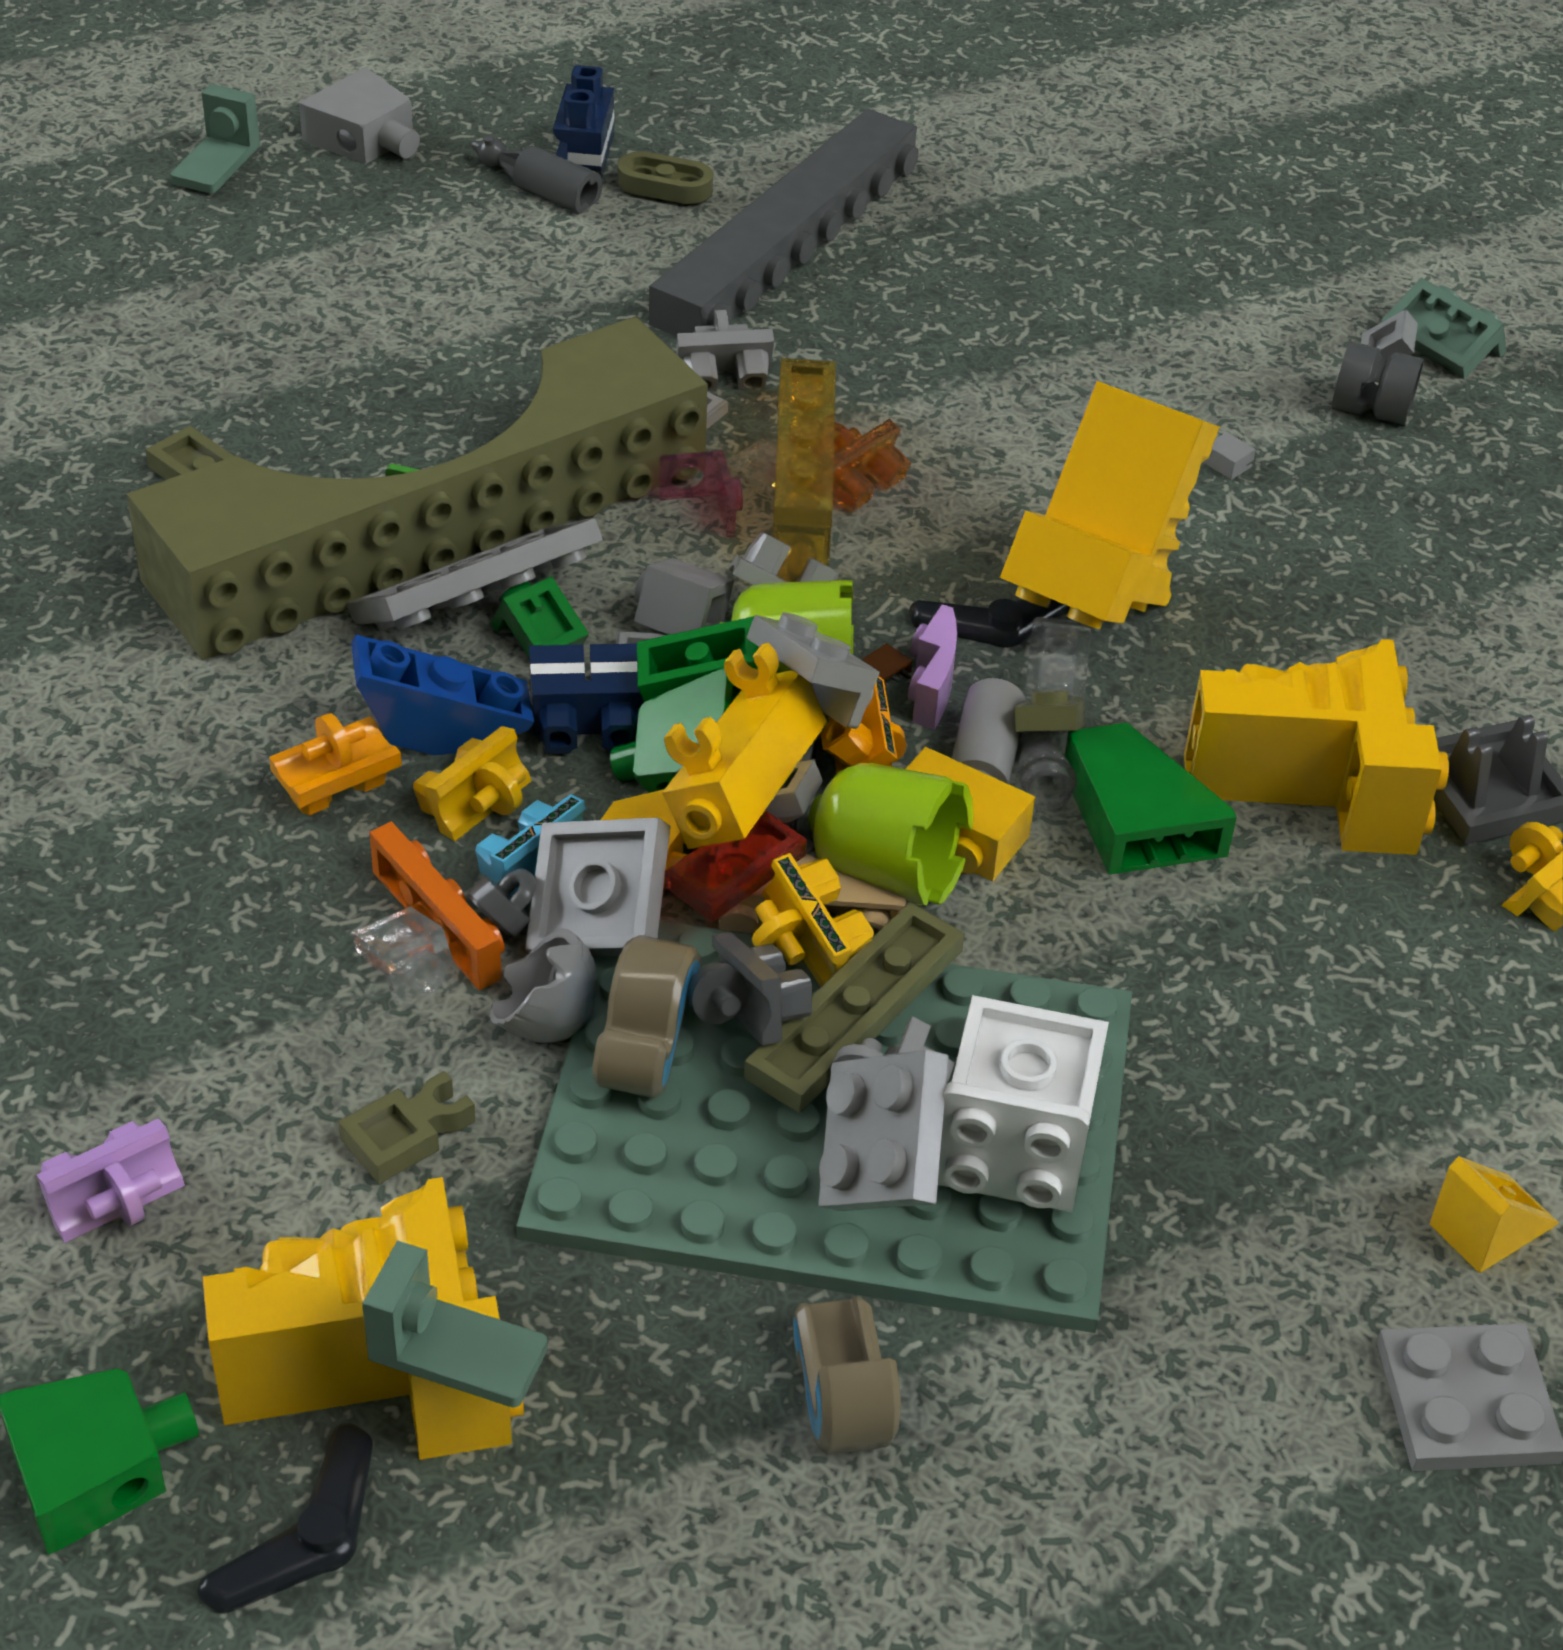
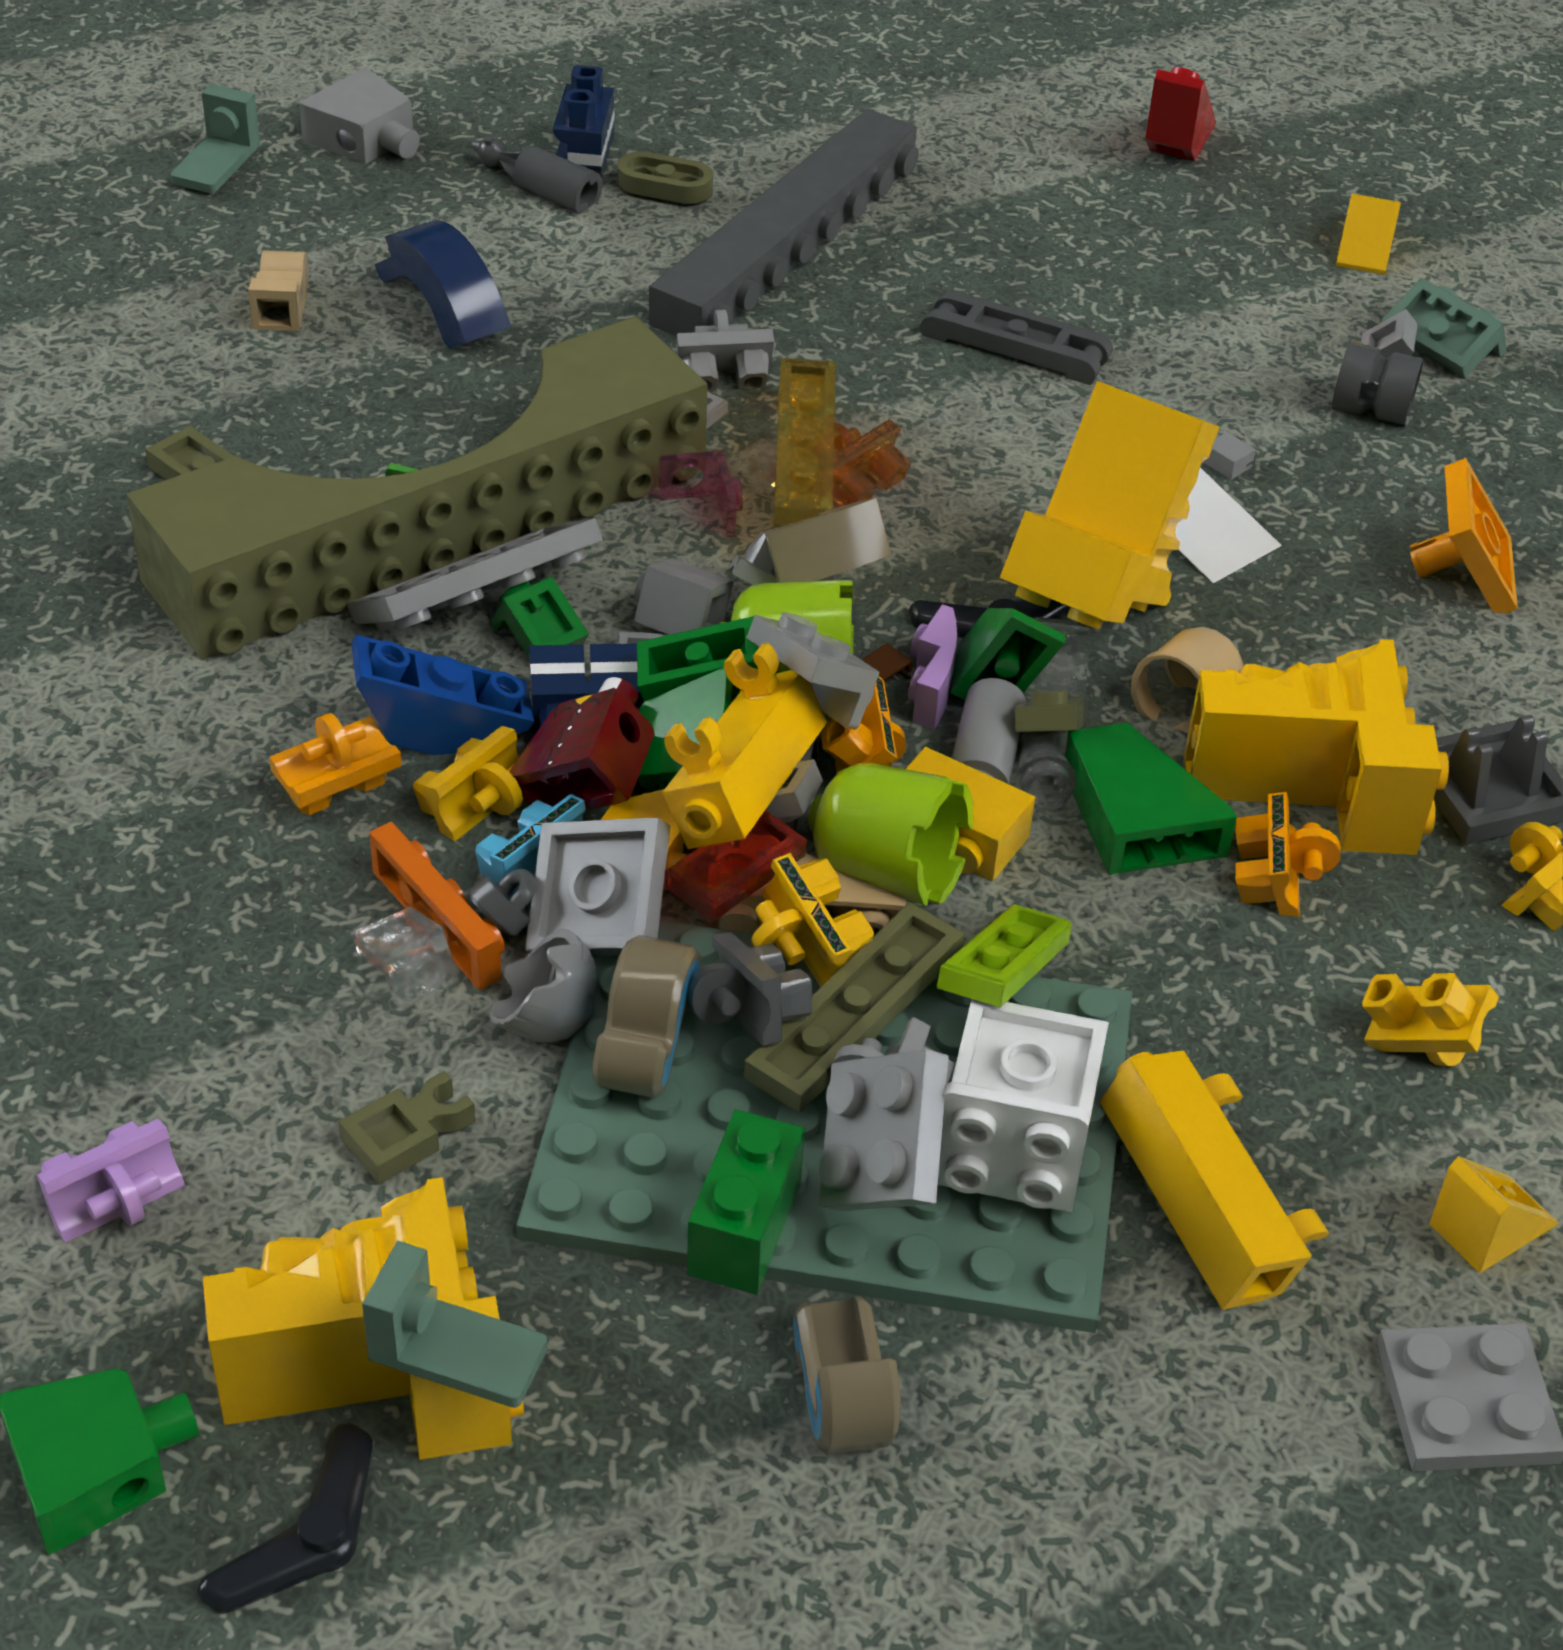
(280, 282): none -> tan leg
(449, 277): none -> dark blue arch
(587, 749): none -> dark red torso
(745, 1201): none -> green brick
(828, 543): none -> dark tan slope
(1004, 647): none -> green slope
(1005, 955): none -> lime tile
(1018, 335): none -> dark grey plate
(1179, 114): none -> red slope
(1183, 659): none -> tan helmet
(1207, 1178): none -> yellow brick
(1219, 532): none -> white sticker
(1288, 852): none -> light orange hips
(1368, 234): none -> yellow slope
(1430, 1018): none -> yellow hips
(1474, 538): none -> light orange tile

